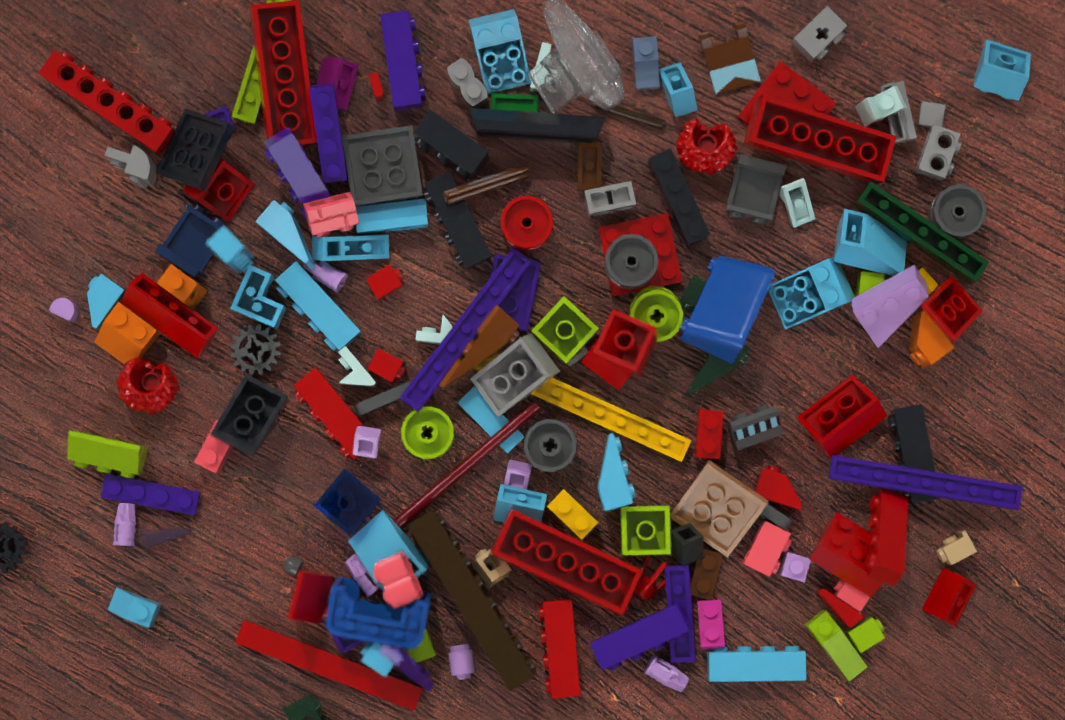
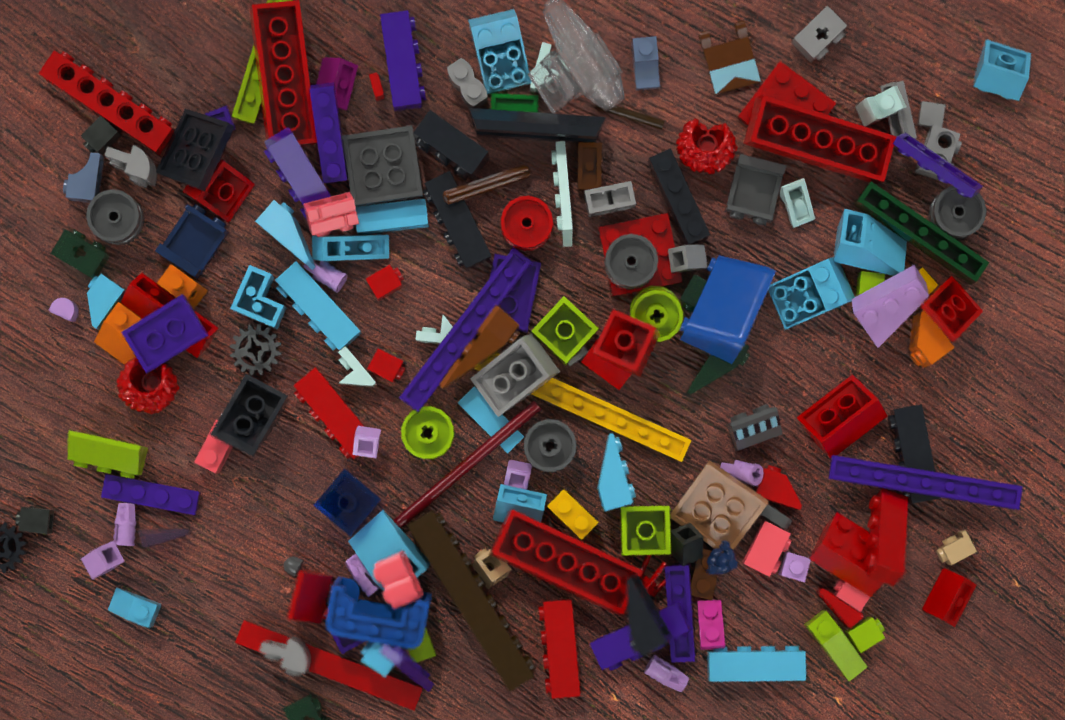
(35, 520): none -> pearl dark grey brick
(67, 248): none -> clear green brick
(87, 182): none -> sand blue arch
(100, 136): none -> pearl dark grey brick
(102, 211): none -> dark grey wheel
(102, 560): none -> lavender brick
(165, 333): none -> dark purple tile
(231, 250): medium azure brick -> none
(294, 654): none -> light grey brick
(380, 400): dark grey beam -> none
(461, 661): lavender brick -> none
(562, 200): none -> light aqua wing
(646, 624): none -> black slope
(678, 89): medium azure slope -> none
(687, 258): none -> light grey brick
(708, 434): red brick -> none
(721, 559): none -> dark blue piece
(744, 472): none -> lavender hinge
(931, 161): none -> dark purple plate

